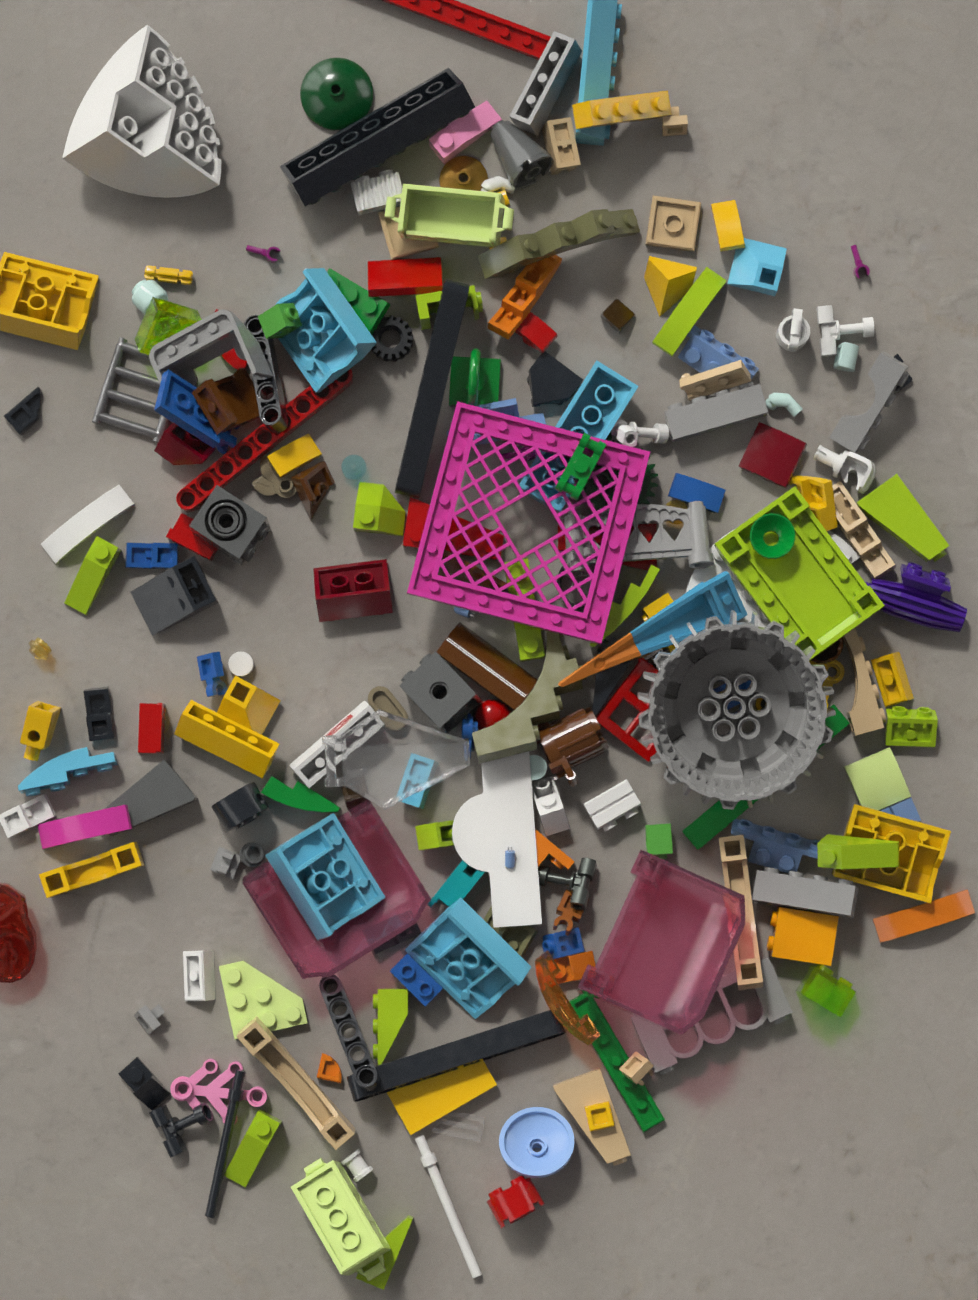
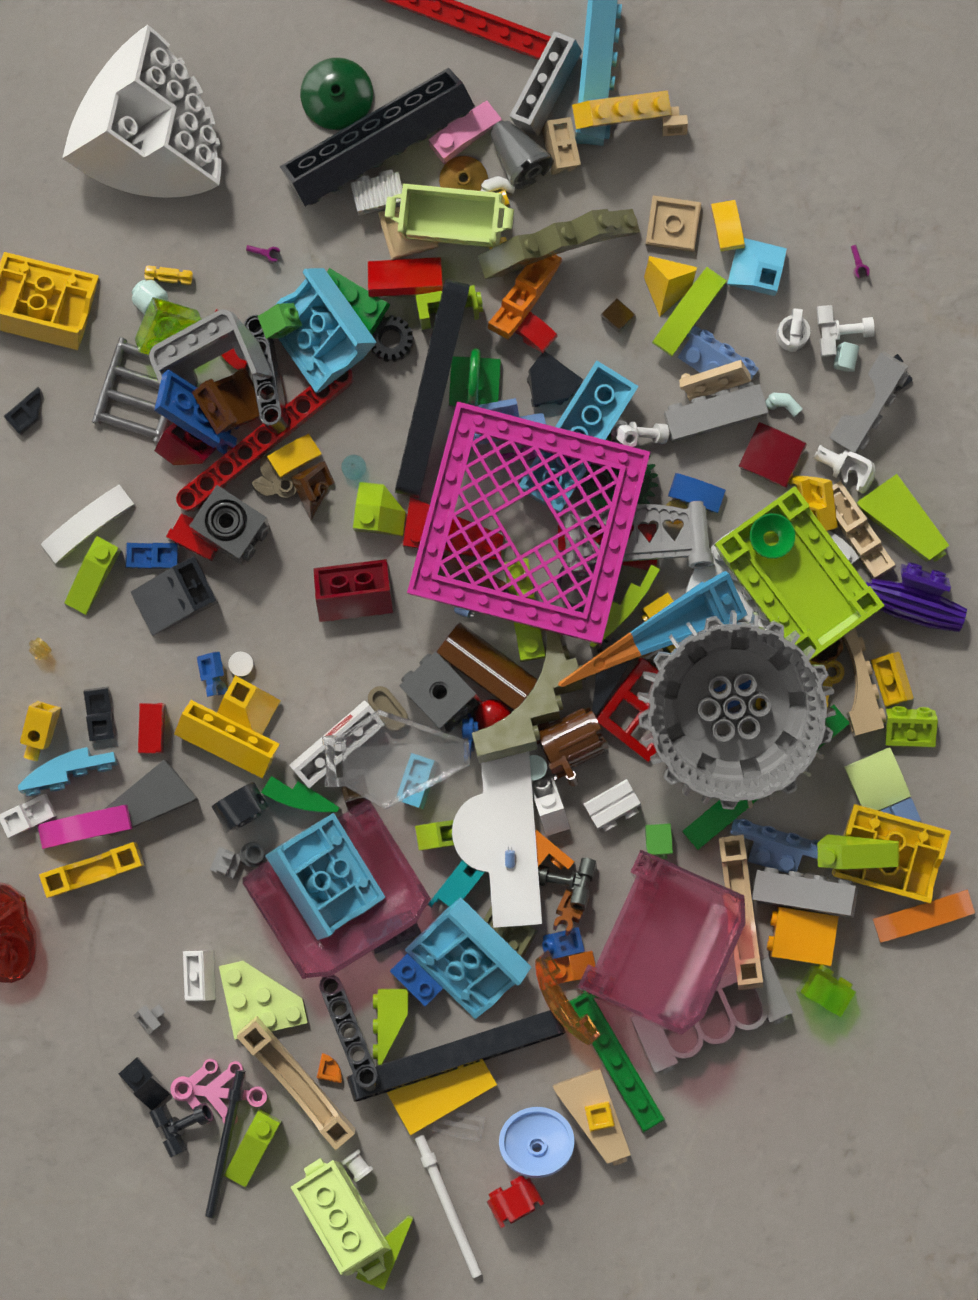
(580, 466): green plate -> none
(636, 1068): tan tile -> none

